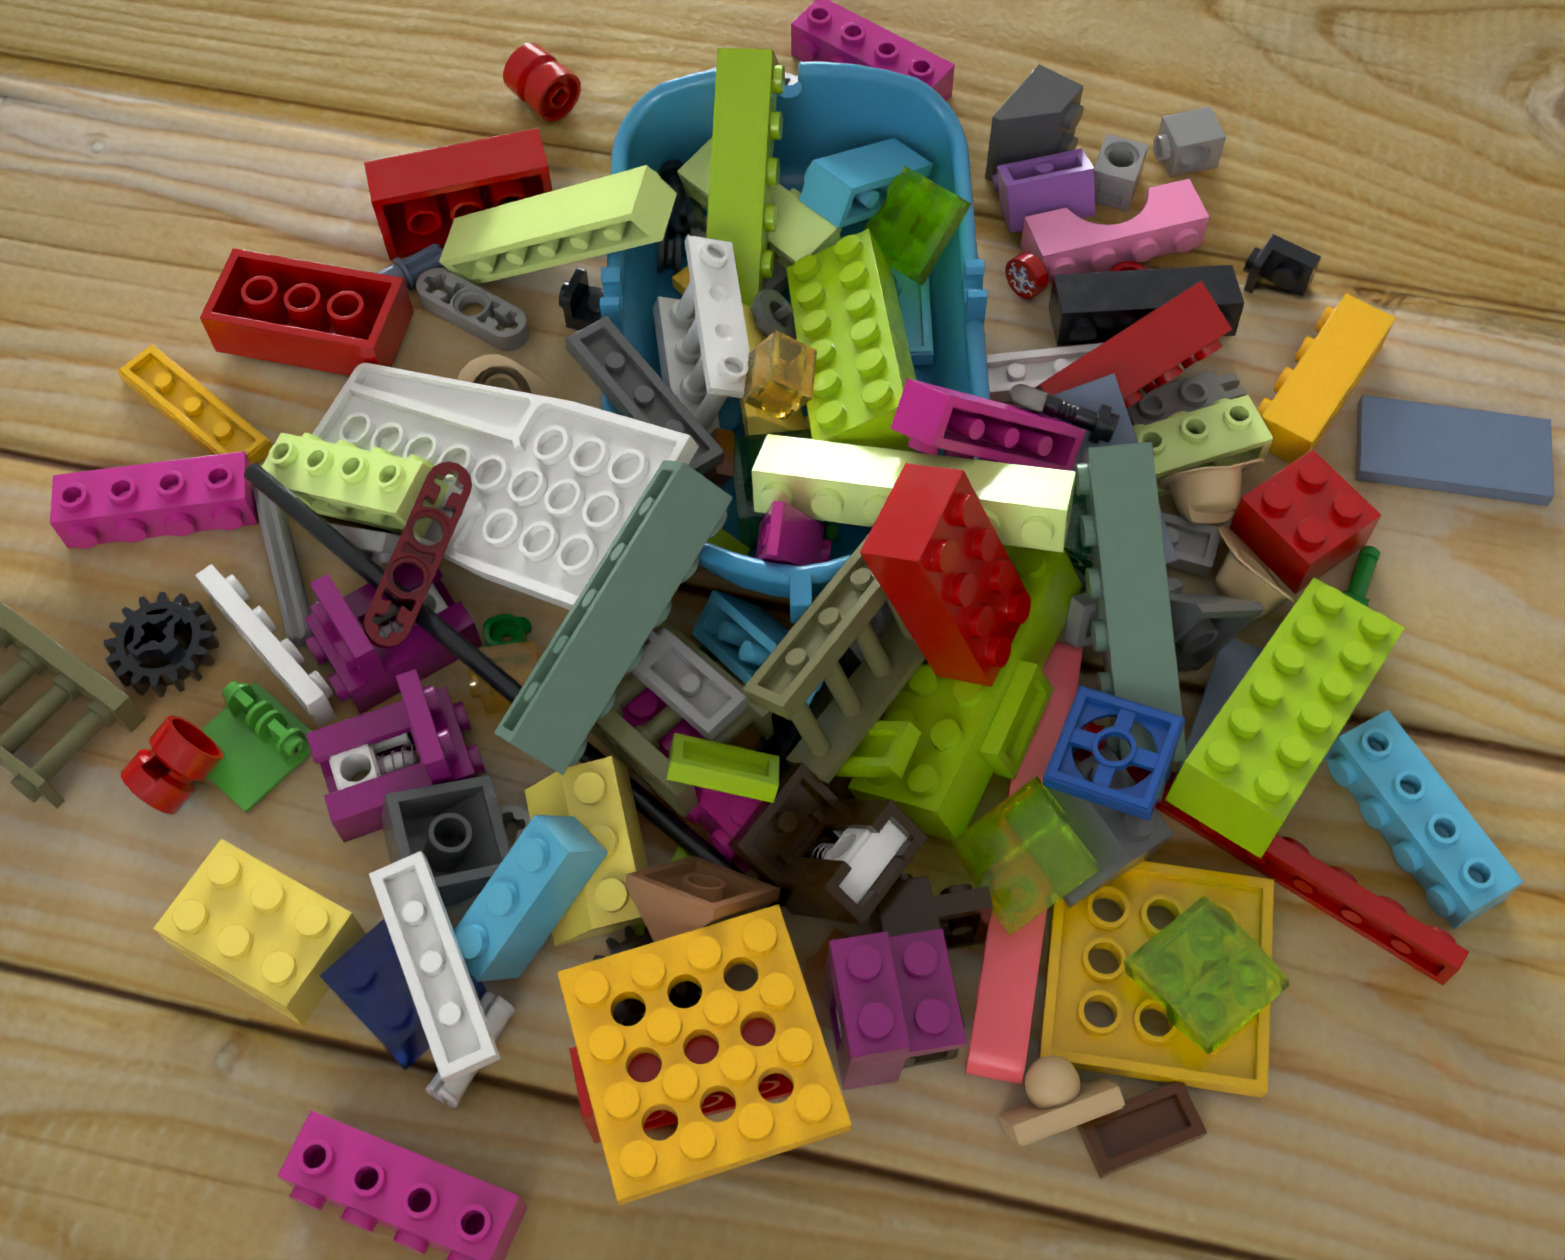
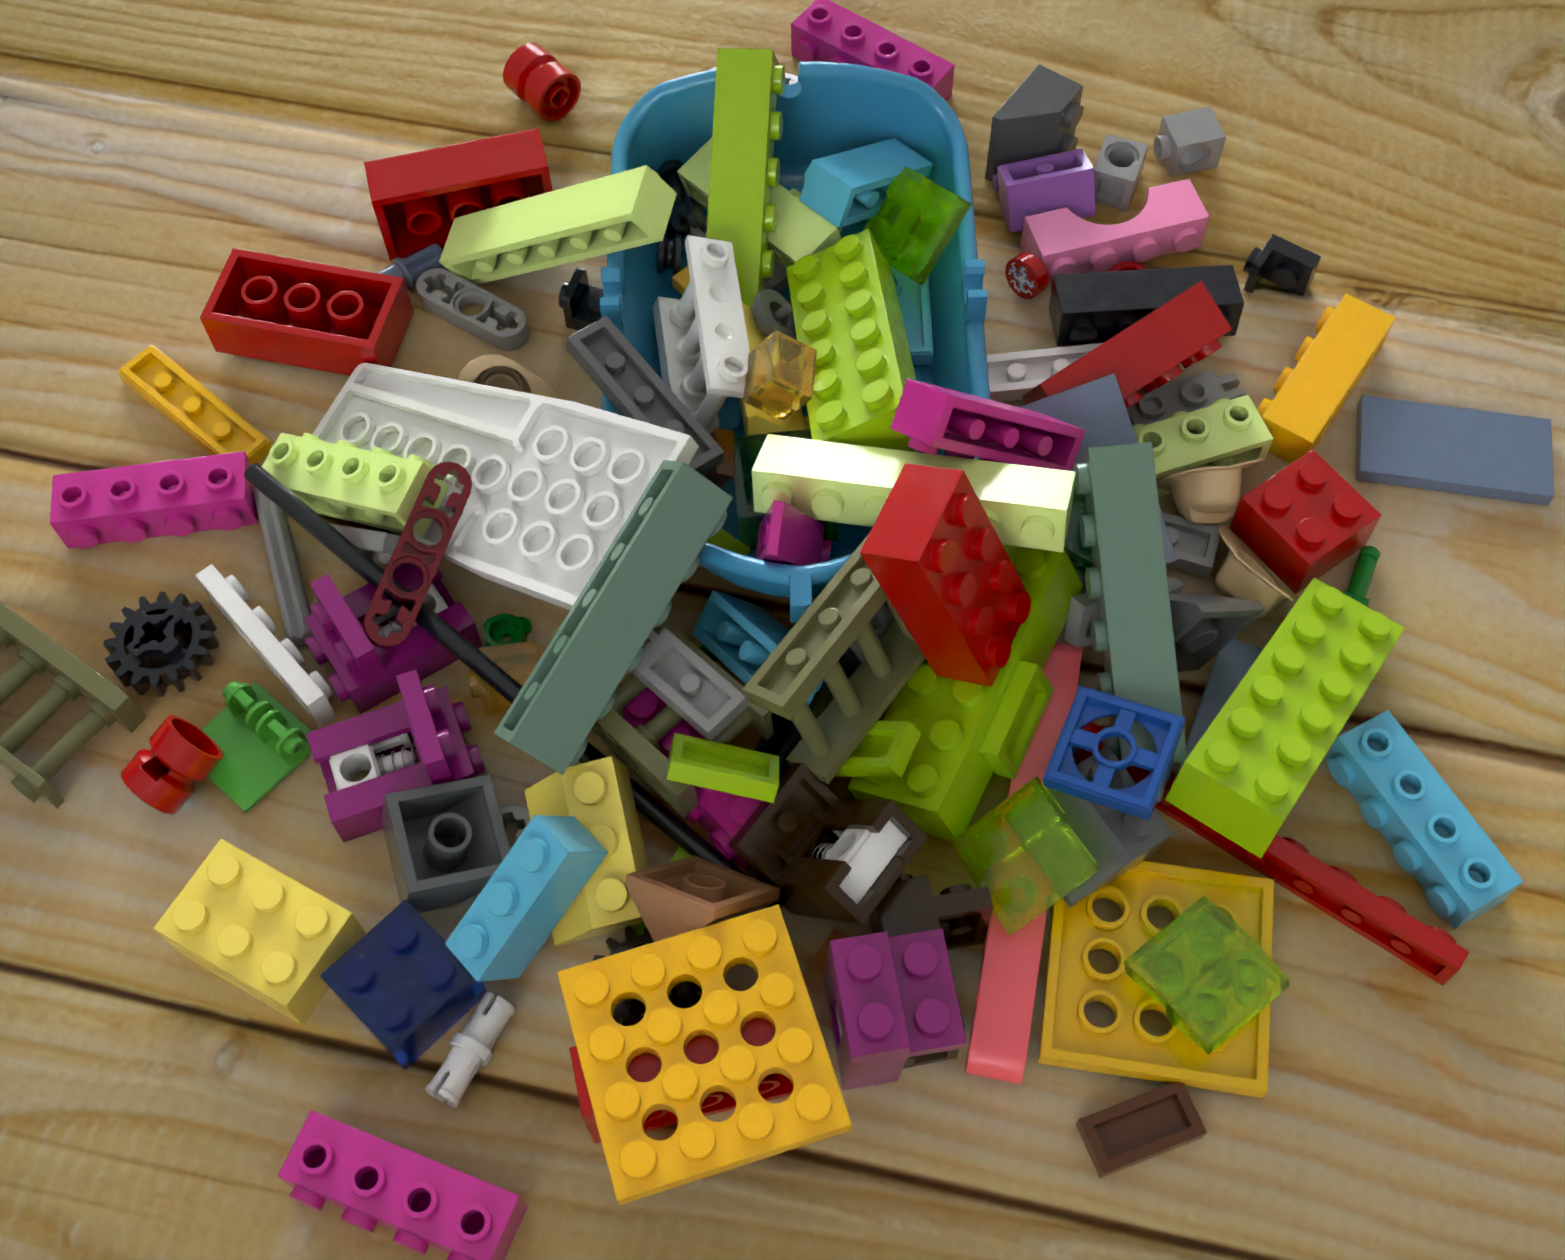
(434, 967): white plate -> none
(1058, 1101): tan tile -> none
(1099, 424): black hinge -> none

